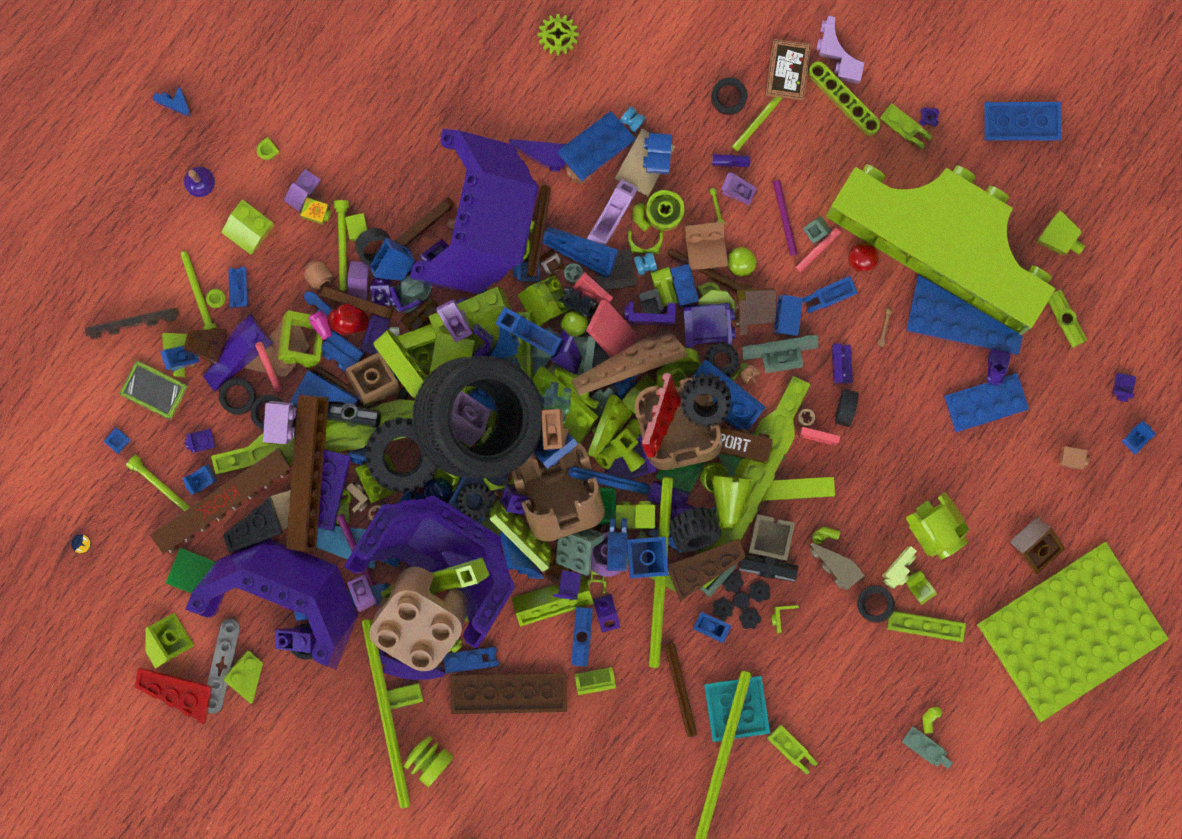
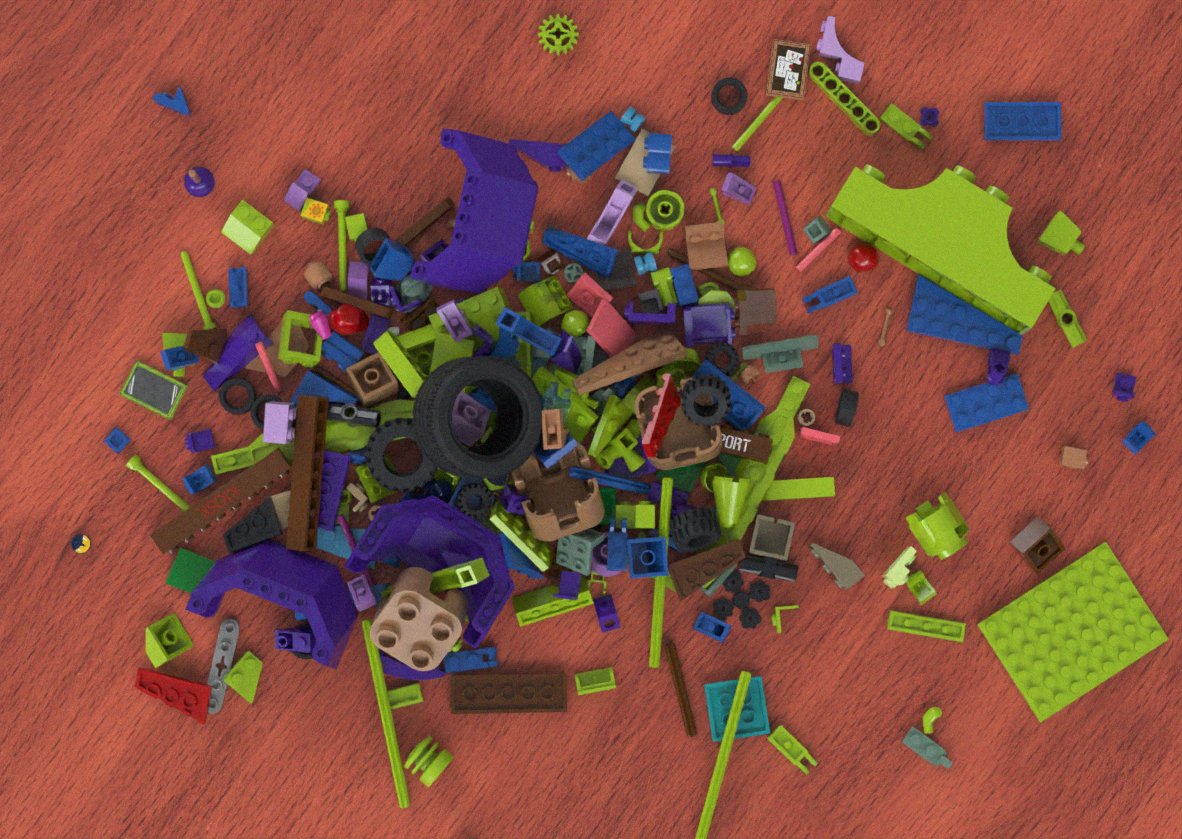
(149, 319): clear smoke piece -> none
(266, 149): lime tile -> none
(539, 231): reddish brown axle -> none
(580, 650): blue piece -> none
(586, 306): black hinge -> none
(788, 315): blue hinge -> none
(824, 533): lime arm -> none
(876, 618): black tyre -> none

